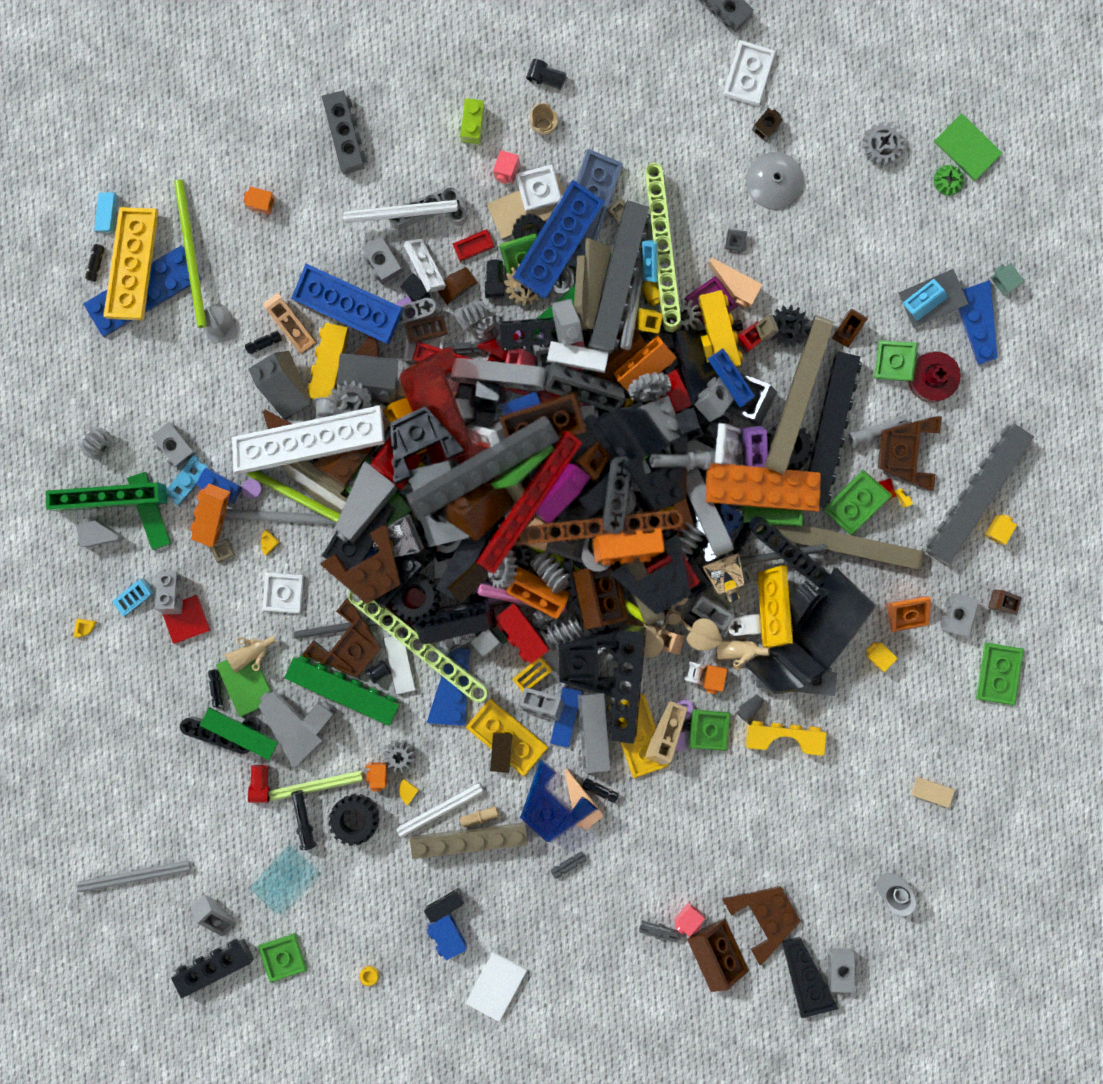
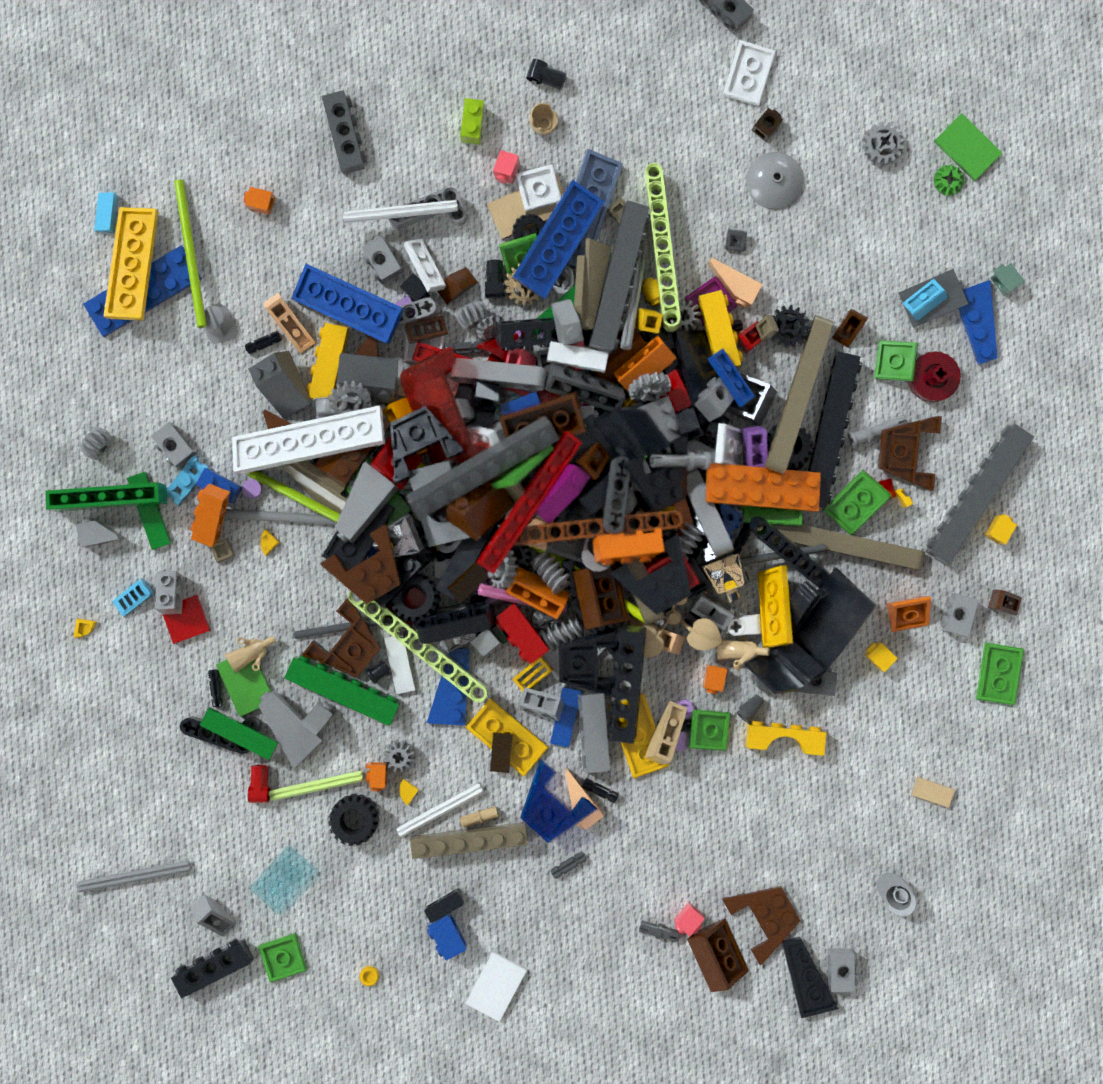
(94, 262): black axle -> none
(283, 592): white tile -> none
(304, 829): black pin -> none
(473, 245): red tile -> none
(649, 260): medium azure slope -> none
(690, 676): white bush -> none
(707, 346): yellow tile -> none

